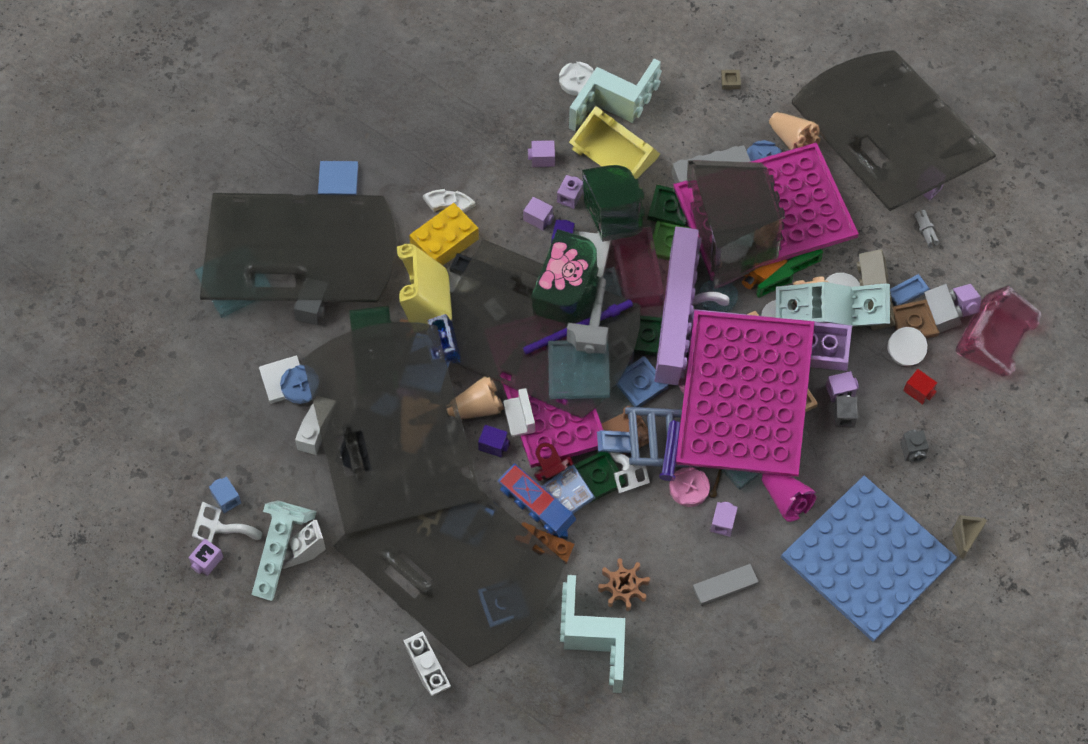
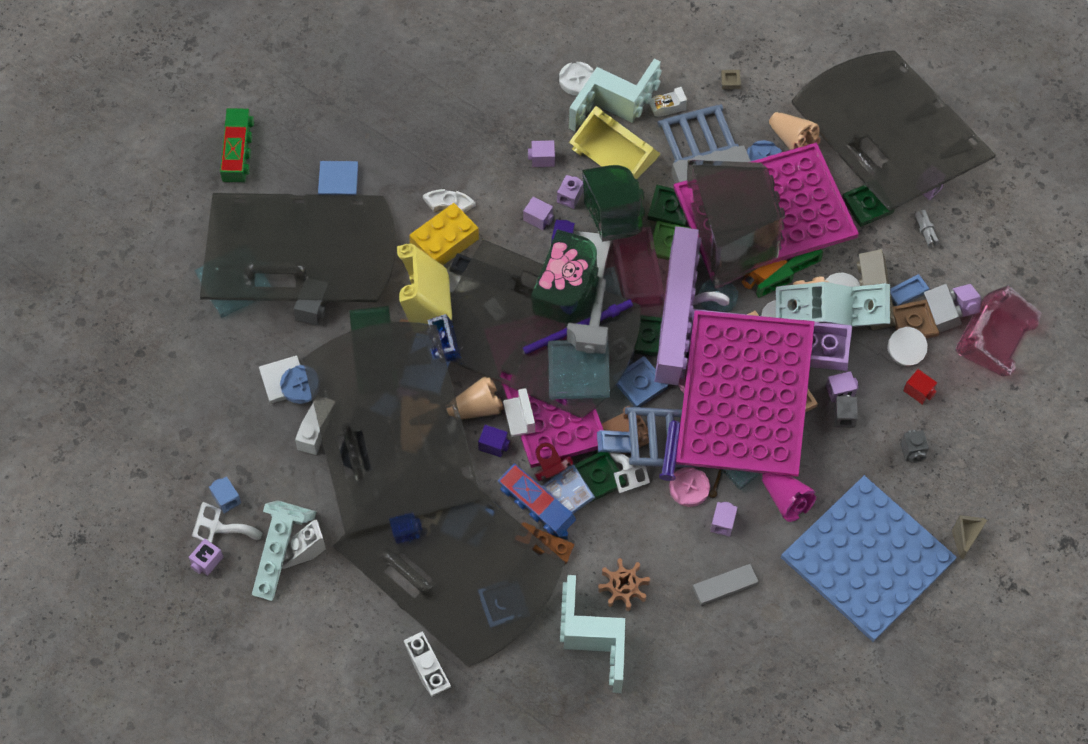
(236, 144): none -> green brick
(405, 527): none -> clear blue brick
(668, 103): none -> white leg
(700, 115): none -> sand blue bar
(865, 205): none -> dark green plate

